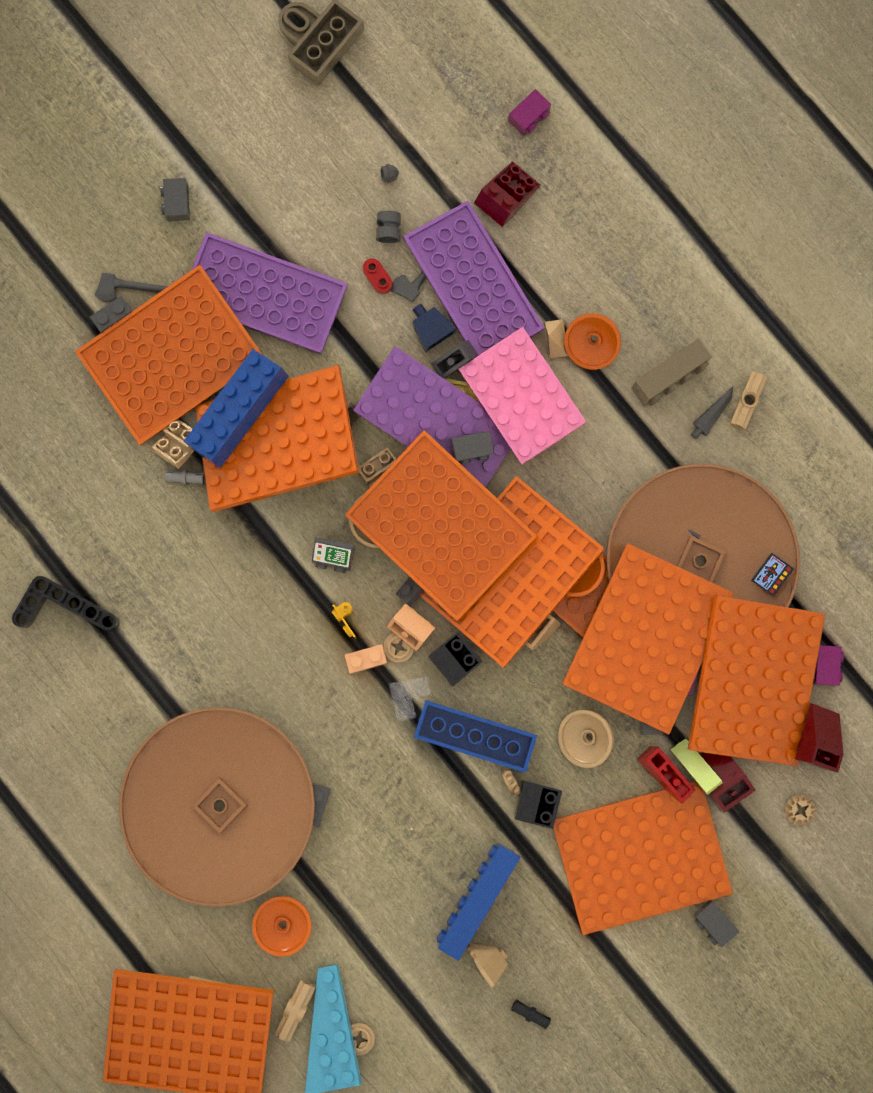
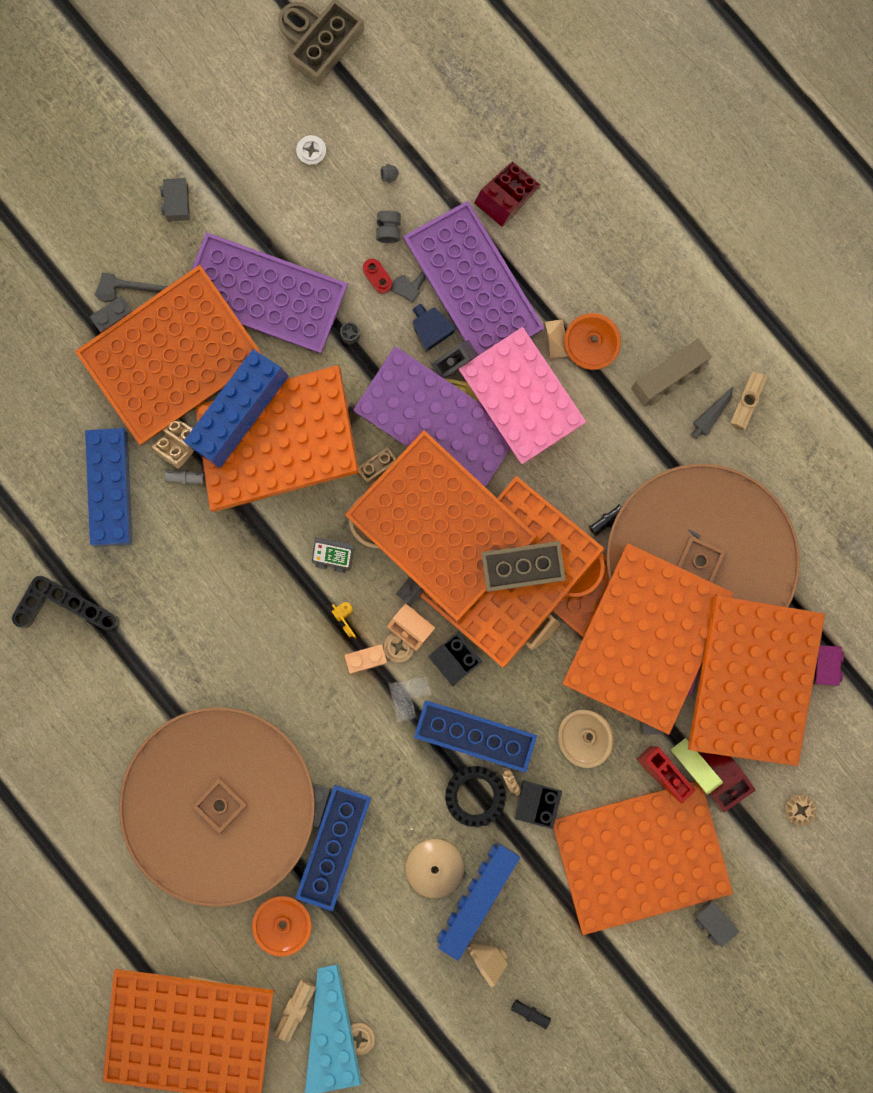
(108, 487): none -> blue brick
(306, 143): none -> white gear
(333, 847): none -> blue brick
(350, 333): none -> dark grey wheel
(429, 854): none -> tan dish
(471, 446): dark grey brick -> none
(498, 799): none -> black tyre
(523, 566): none -> dark tan brick
(530, 112): magenta brick -> none
(606, 521): none -> black pin
(772, 574): piece -> none
(821, 739): dark red slope -> none

